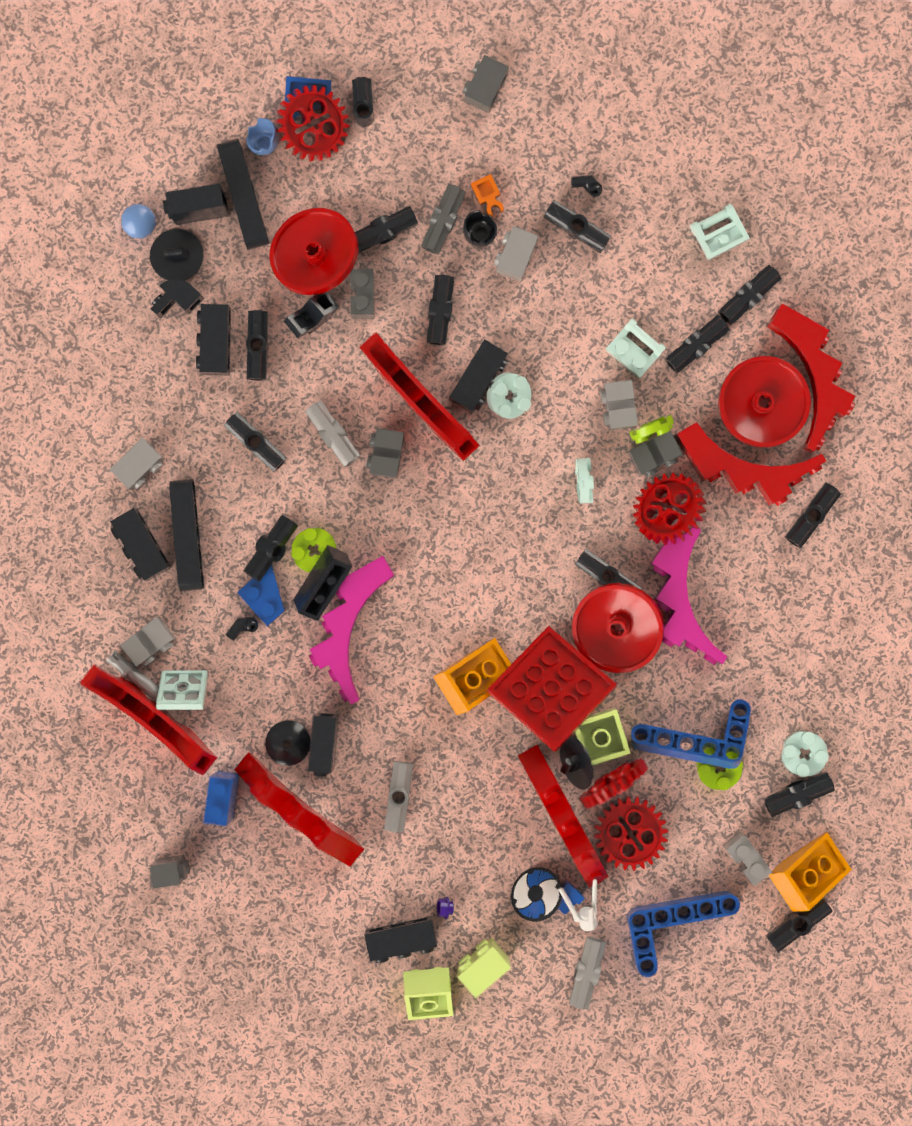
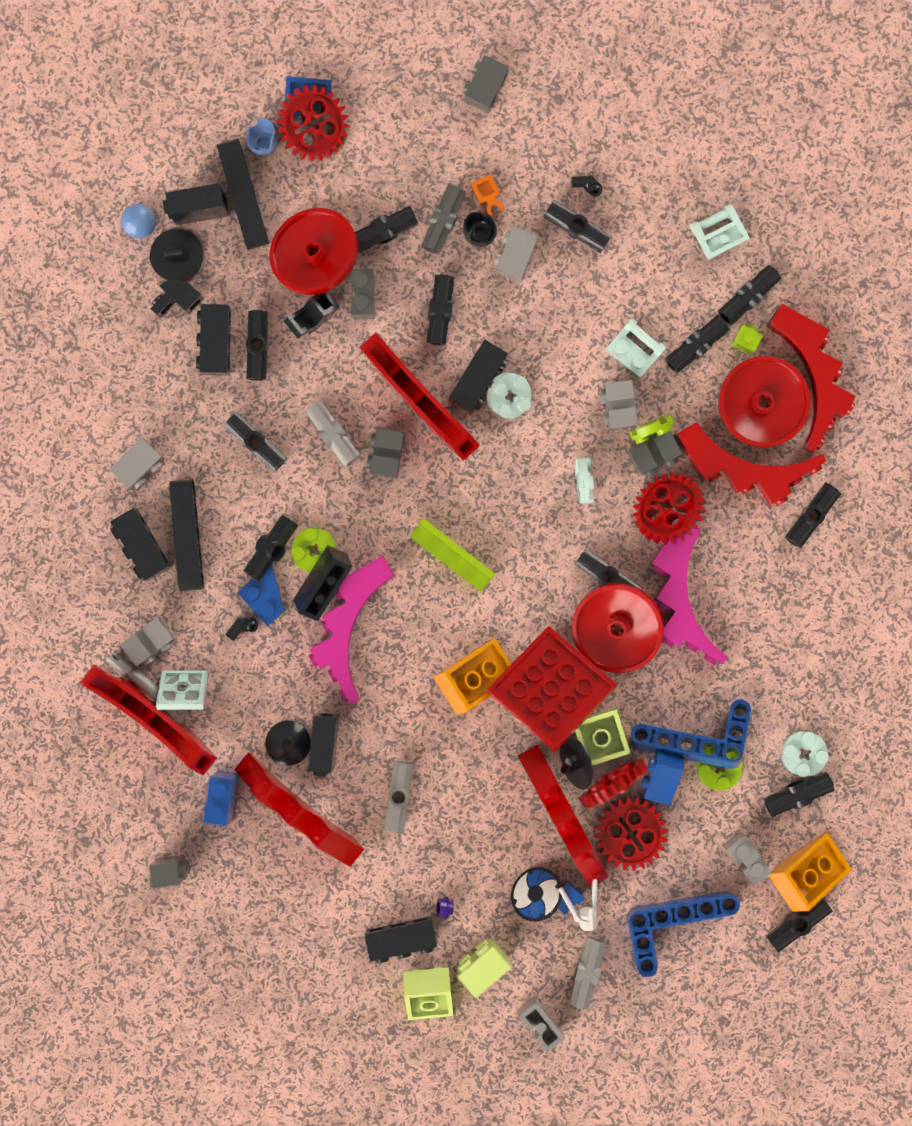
(362, 100): black piece -> none
(452, 555): none -> lime fence
(547, 1030): none -> light grey brick
(663, 777): none -> blue brick
(746, 338): none -> lime brick

